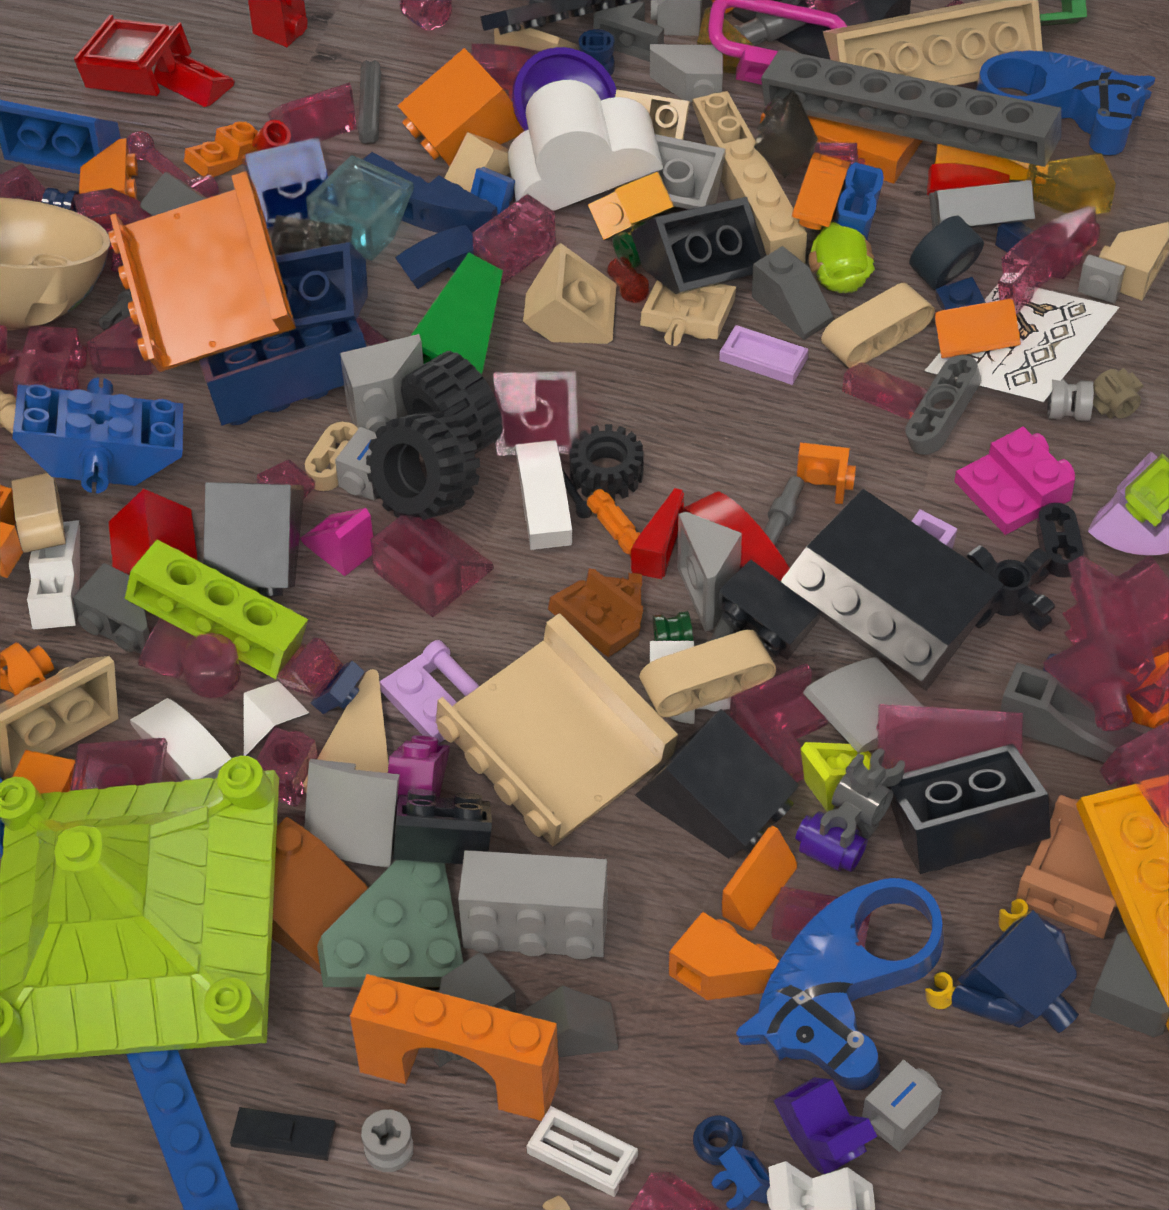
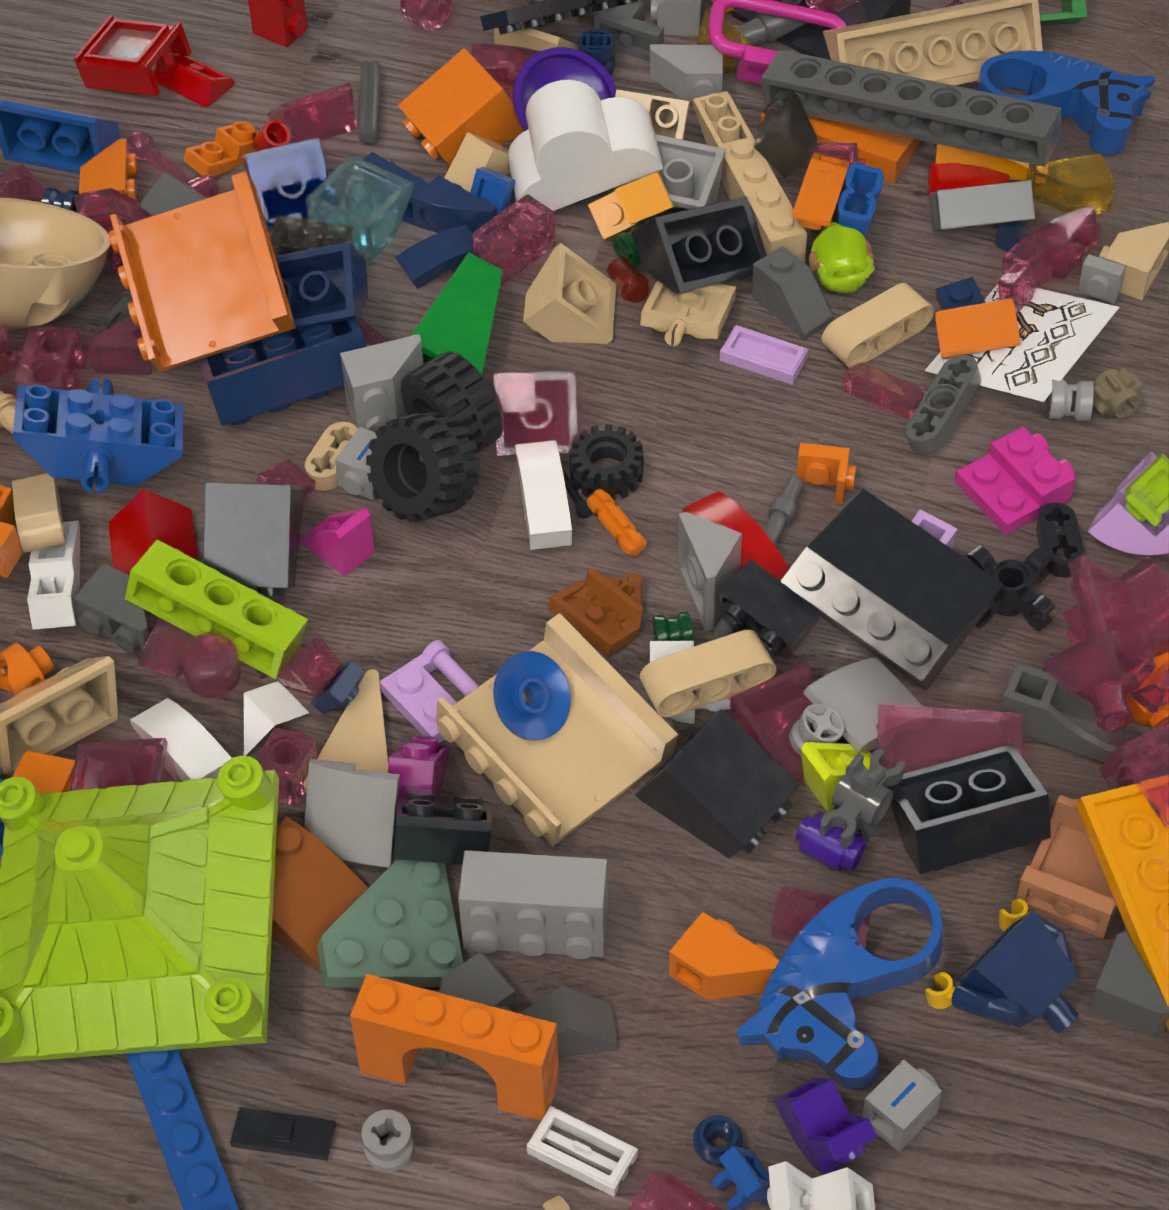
(427, 562): clear pink slope -> none
(545, 691): none -> blue dish
(657, 541): red slope -> none
(758, 880): orange slope -> none
(816, 724): none -> light grey wheel
(946, 252): black wheel -> none

